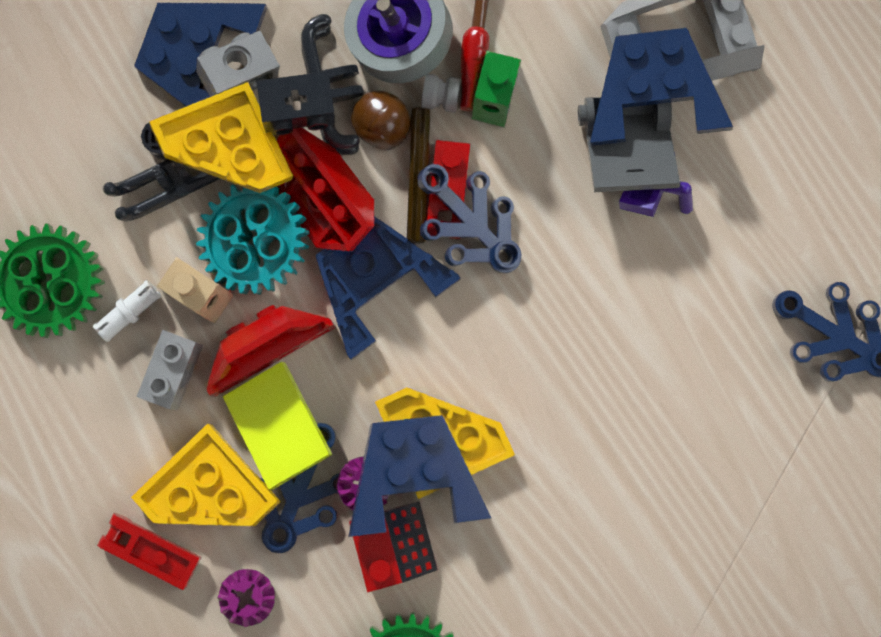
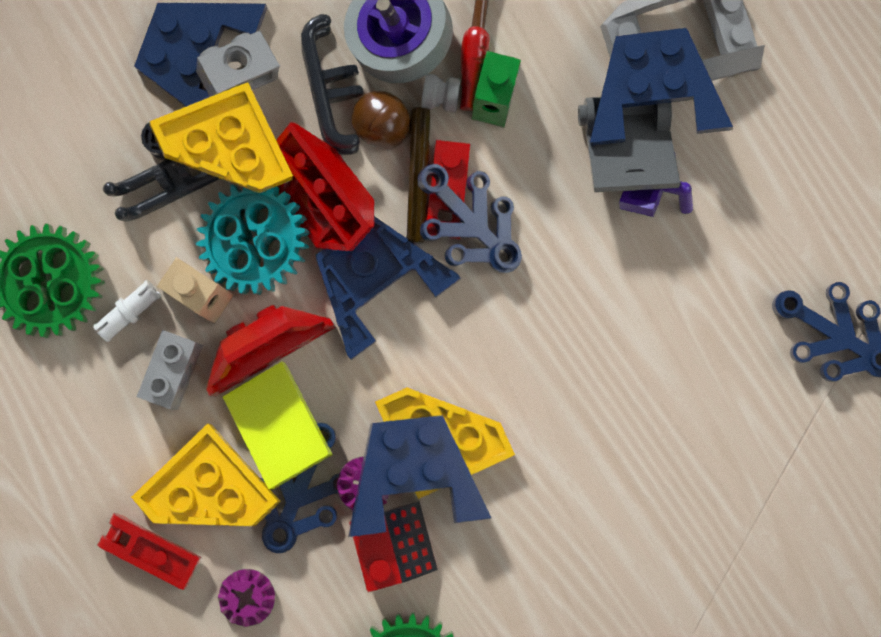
(277, 100): black brick -> none

